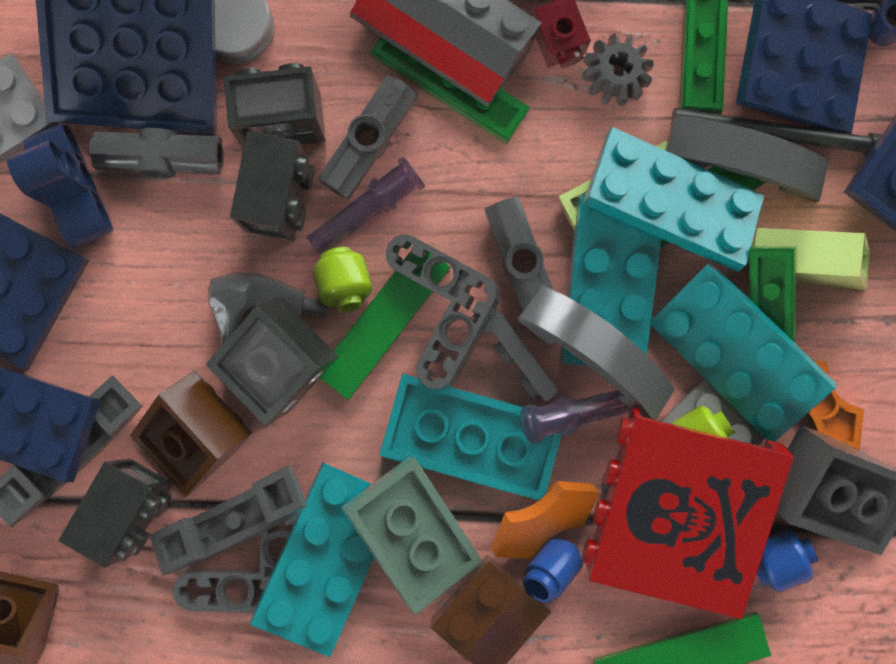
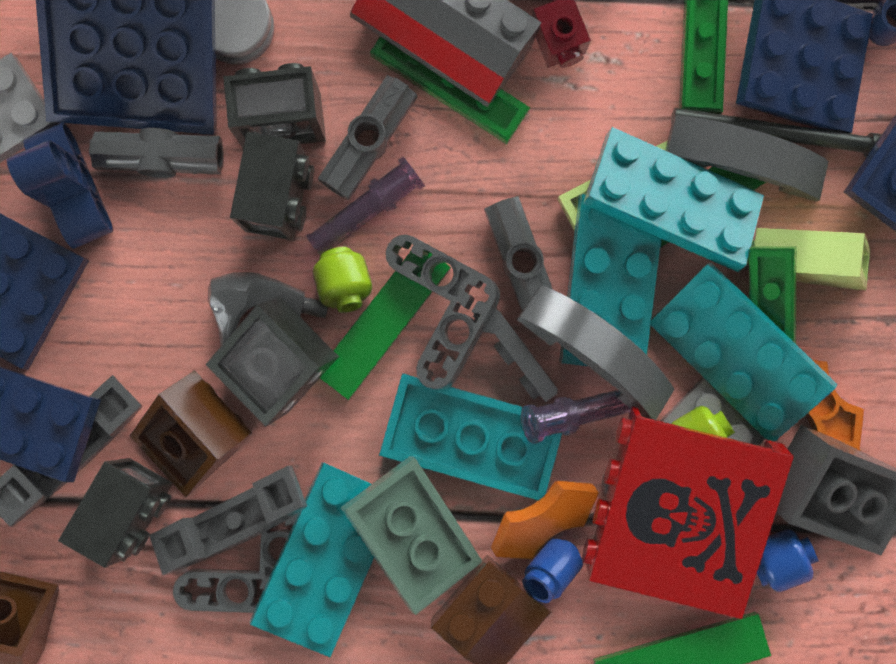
(633, 71): dark grey gear -> none

